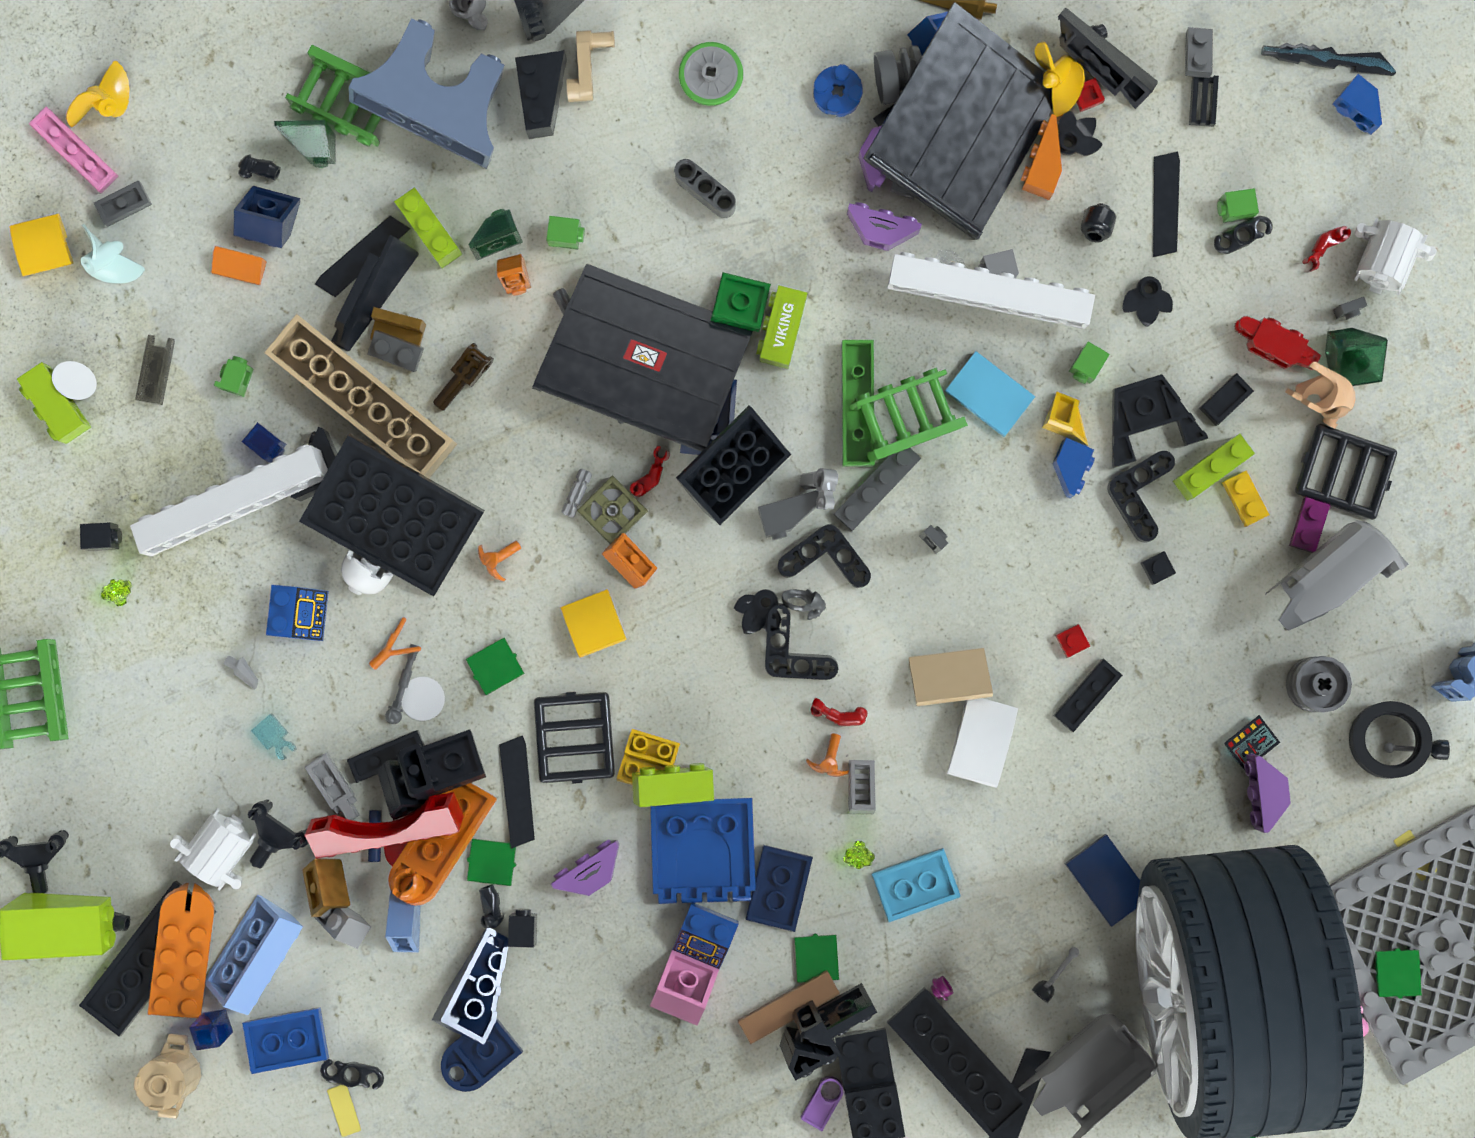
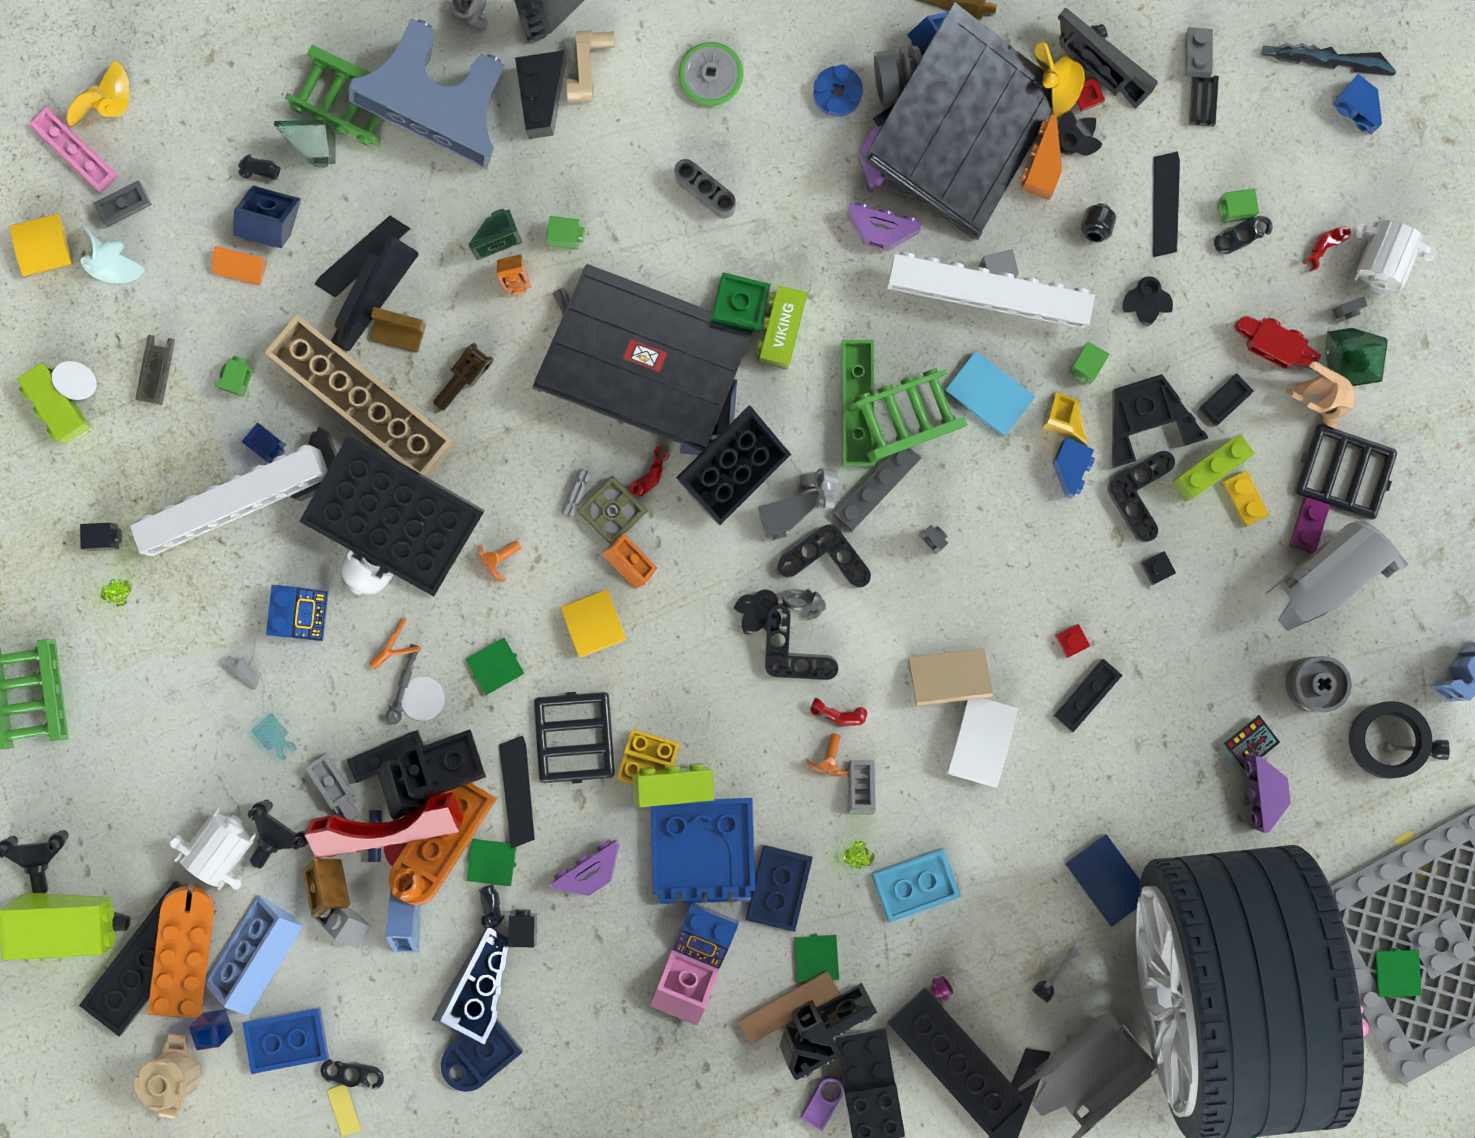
(395, 351): dark grey plate -> none
(428, 227): lime brick -> none

